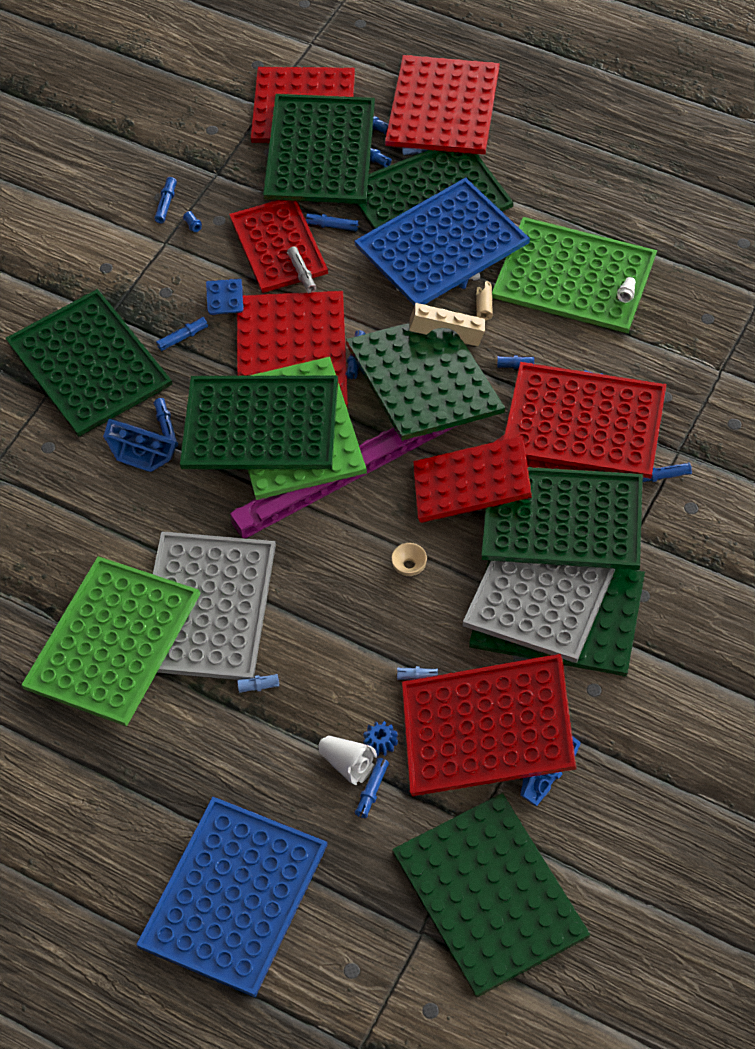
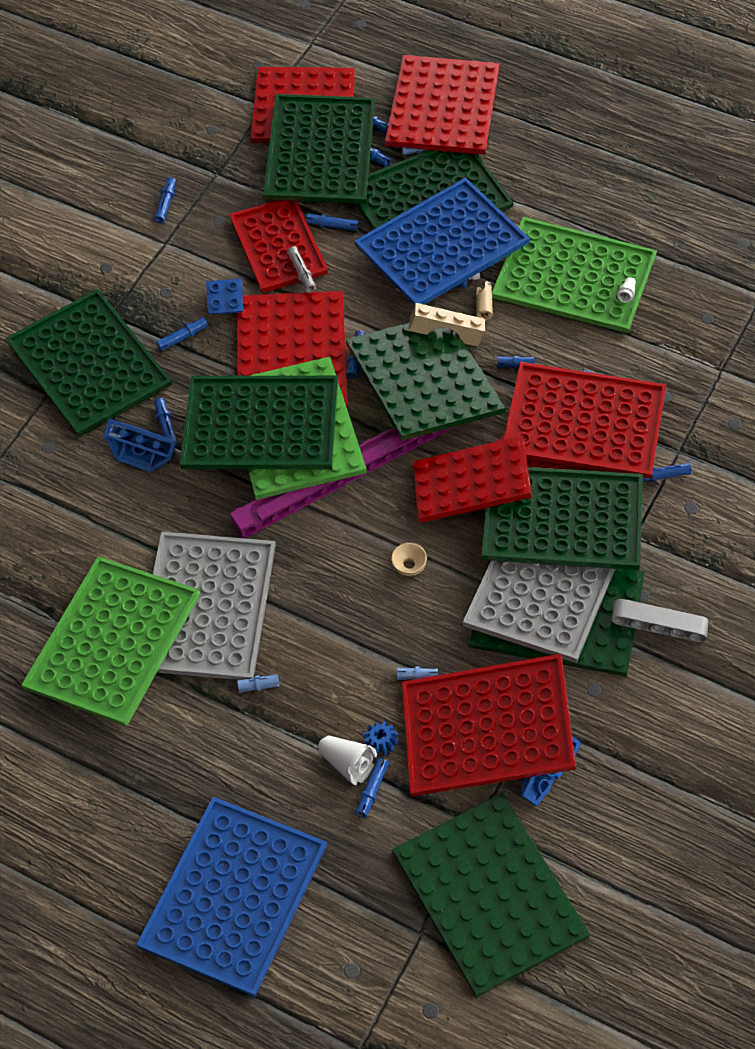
(194, 224): blue pin -> none
(660, 620): none -> light grey beam

